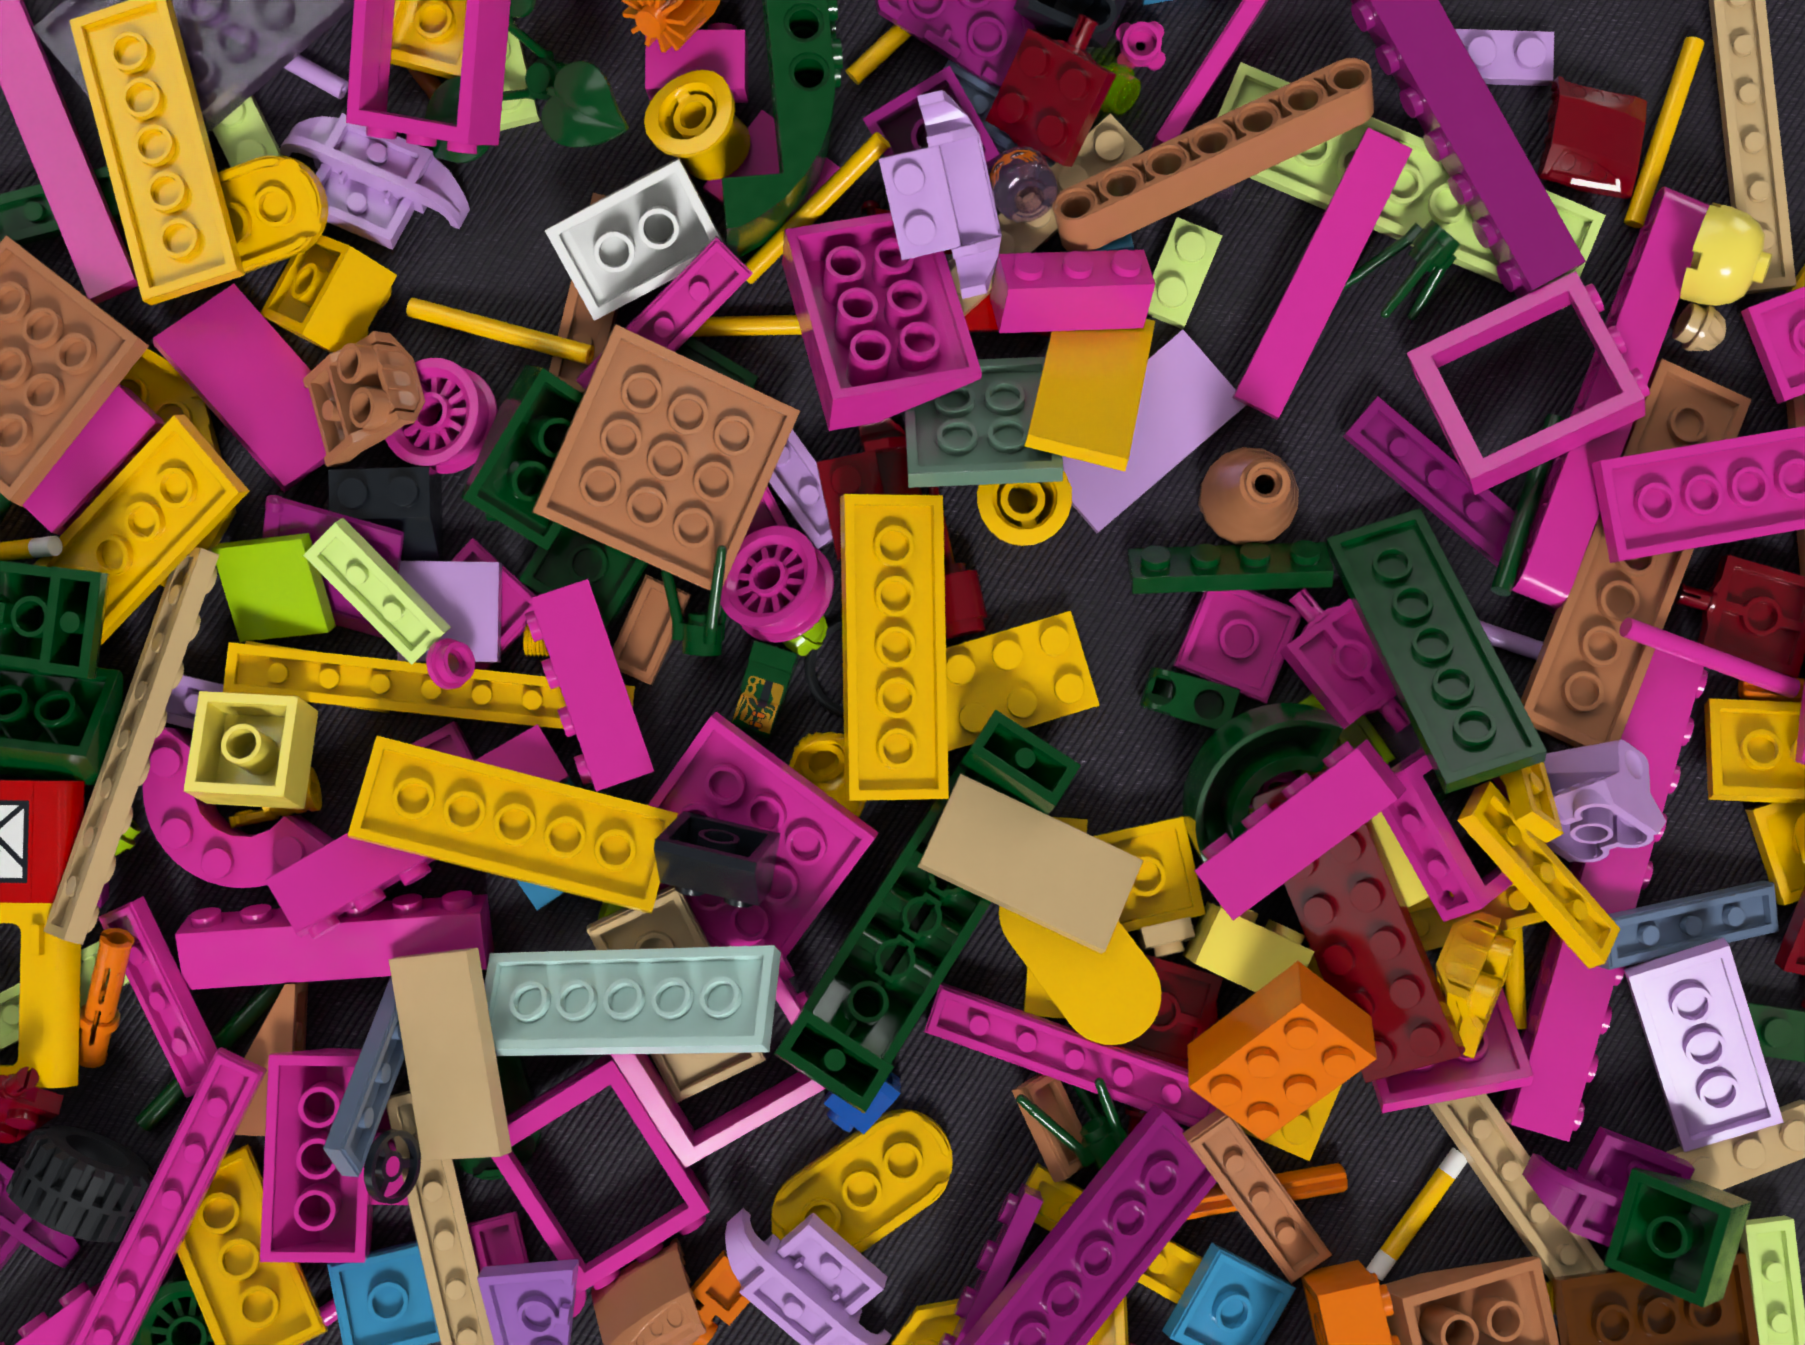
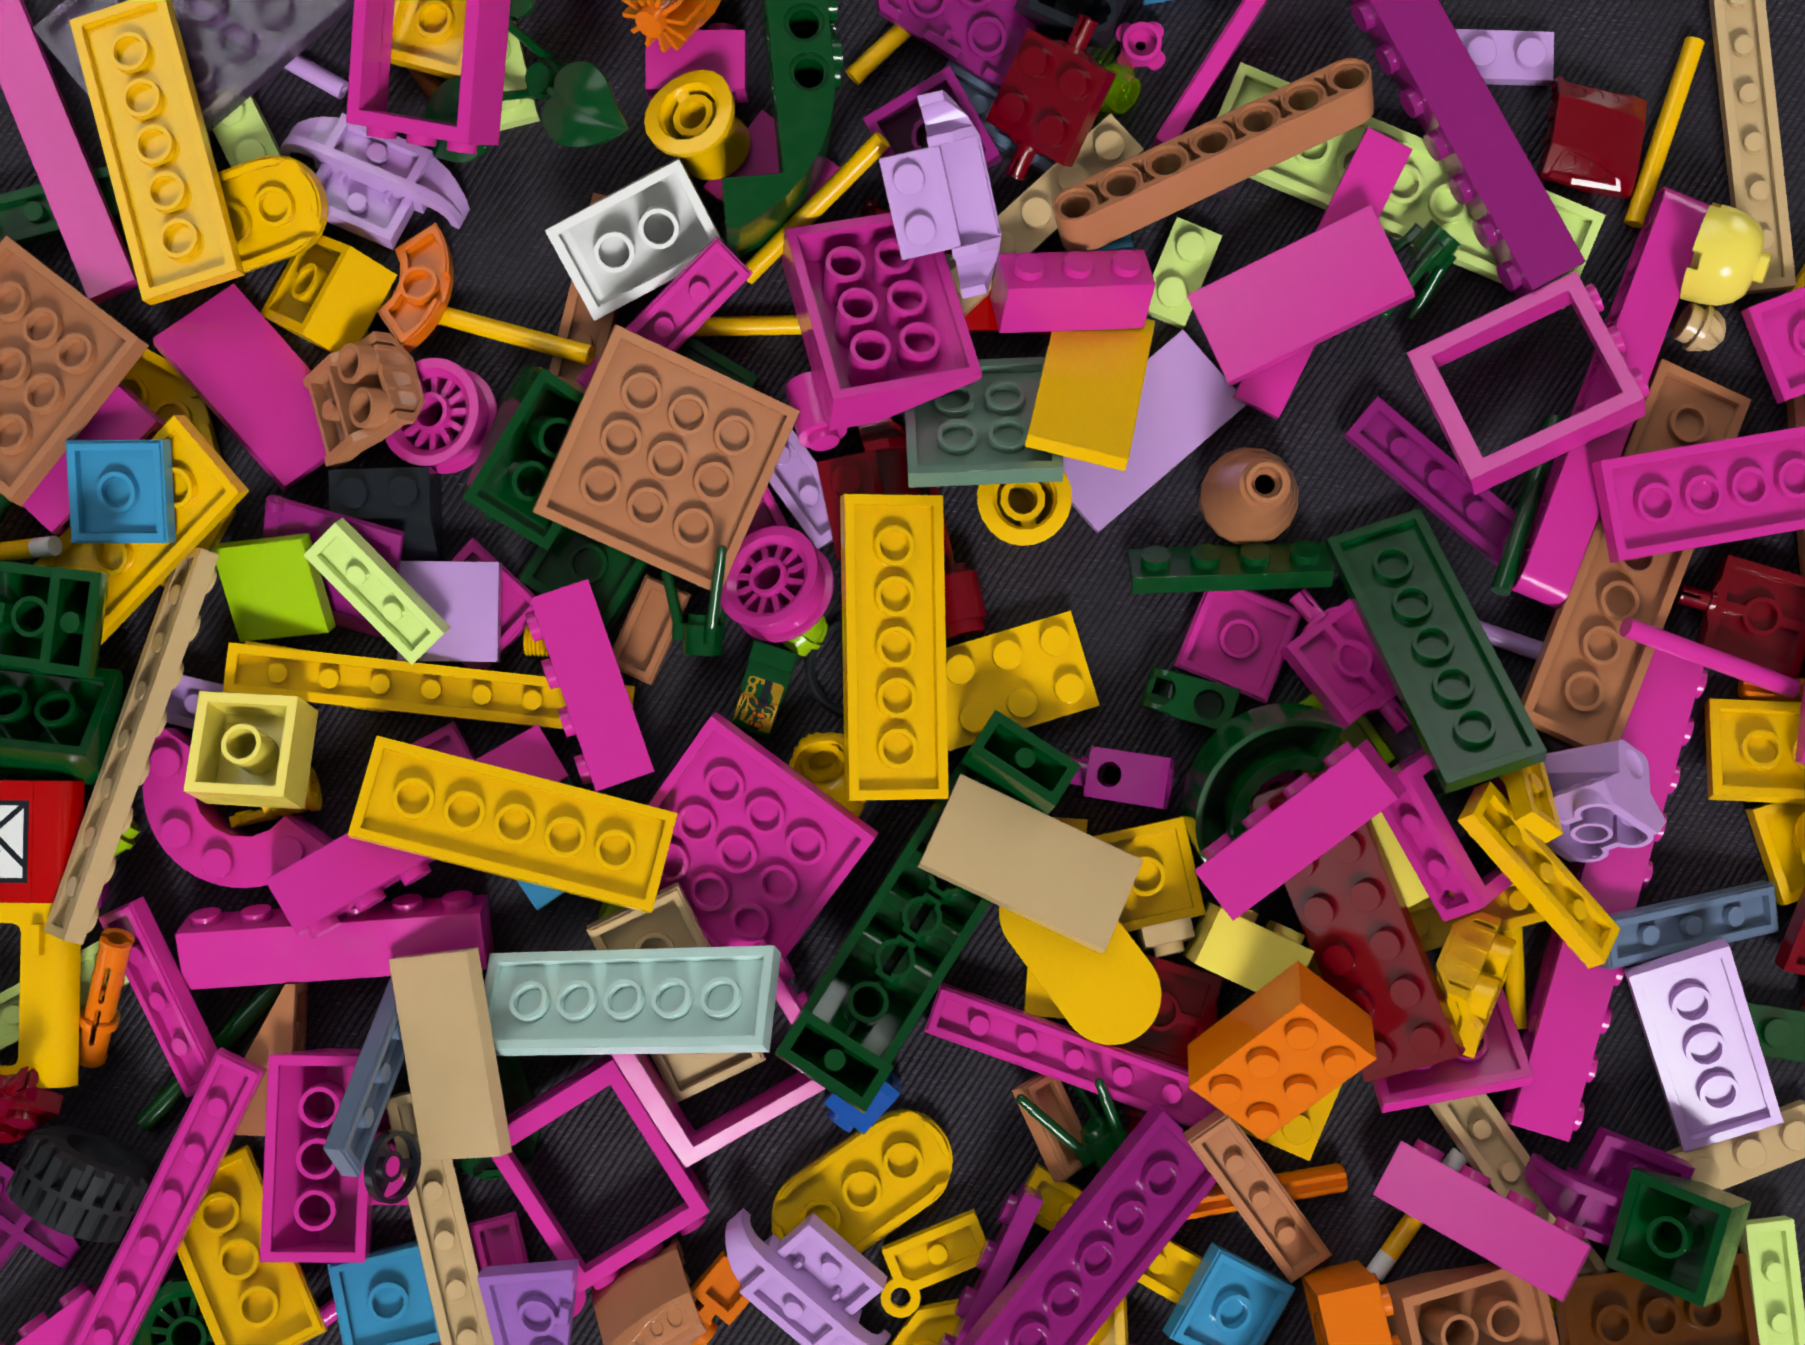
(121, 491): none -> dark azure tile
(422, 288): none -> orange tile
(450, 663): dark pink plate -> none
(717, 859): black slope -> none
(811, 422): none -> dark pink brick
(930, 1258): none -> yellow hinge
(1022, 184): clear purple head -> none
(1143, 780): none -> magenta torso
(1301, 295): none -> dark pink tile
(1483, 1220): none -> dark pink brick

